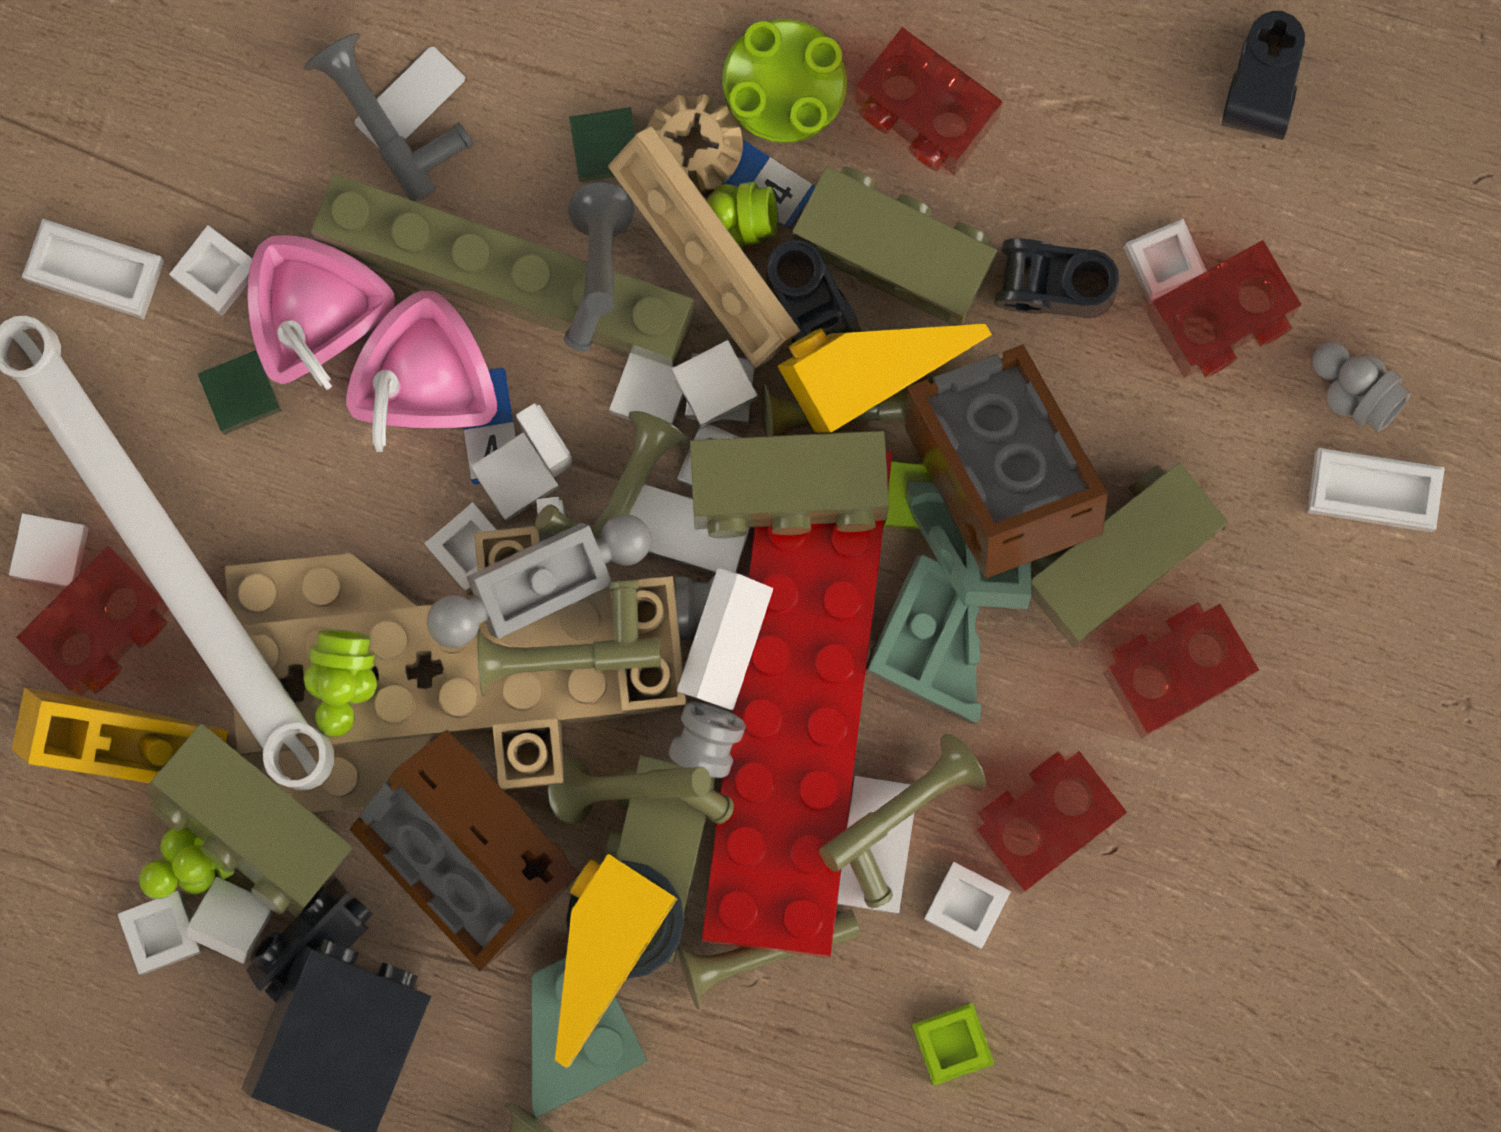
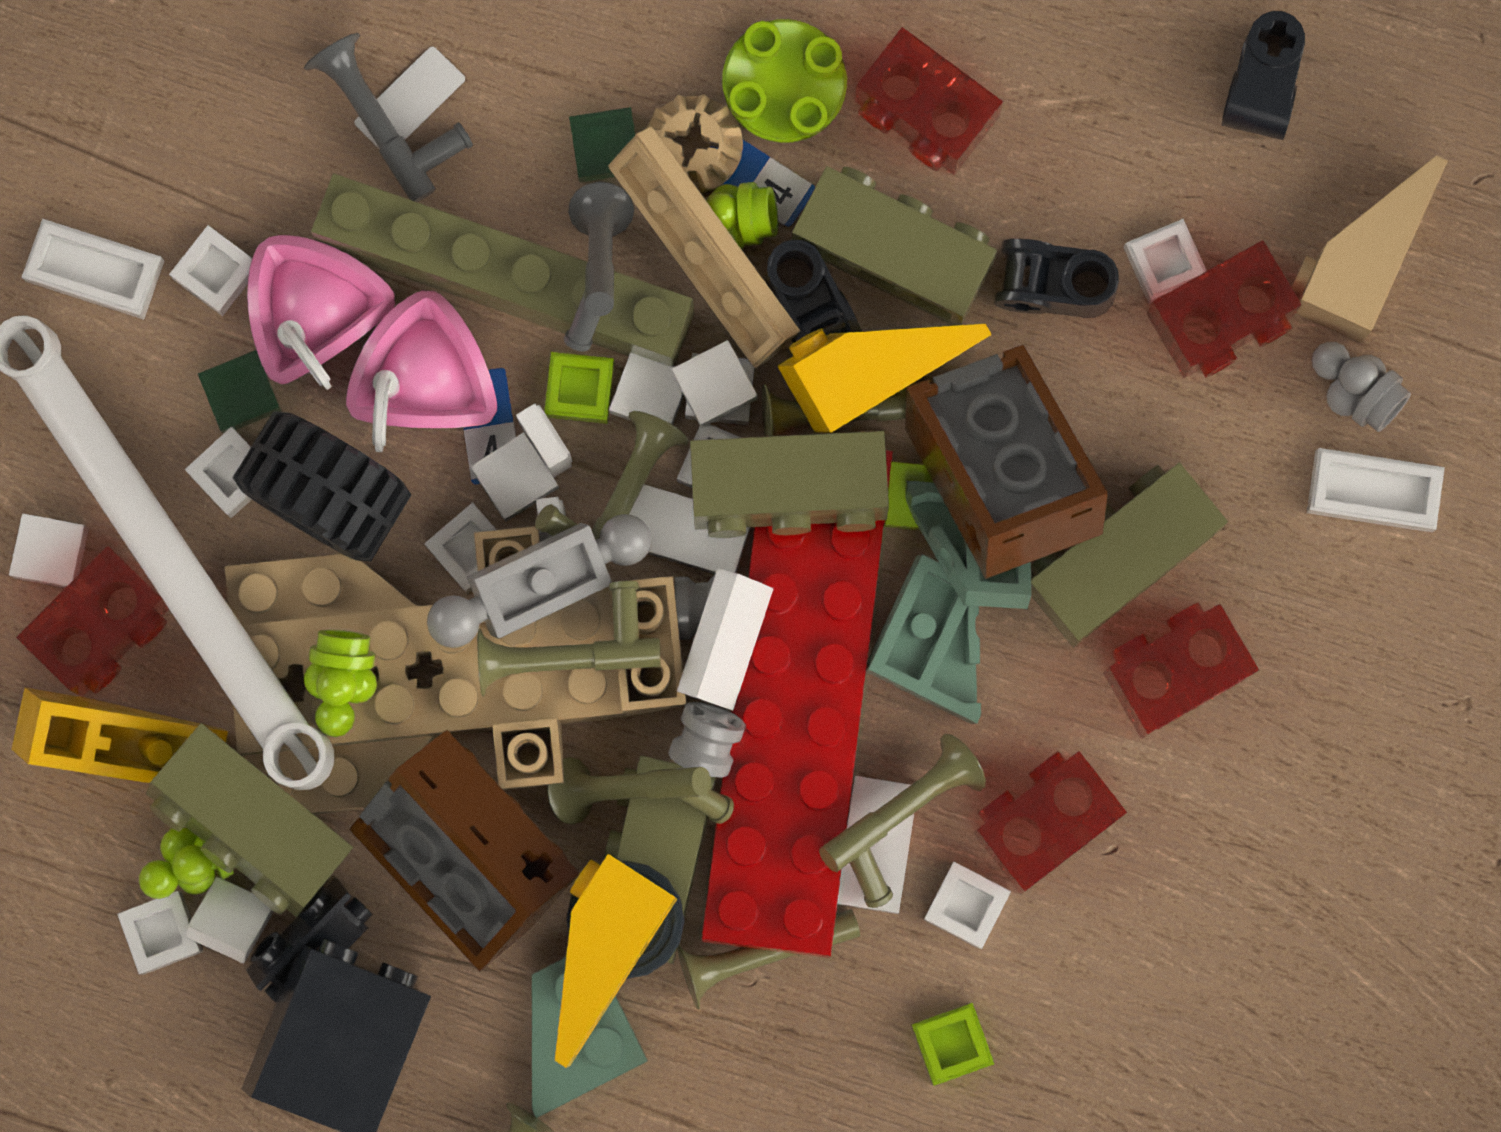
(215, 470): none -> white tile
(322, 486): none -> black tyre
(579, 387): none -> lime tile
(1359, 264): none -> tan slope

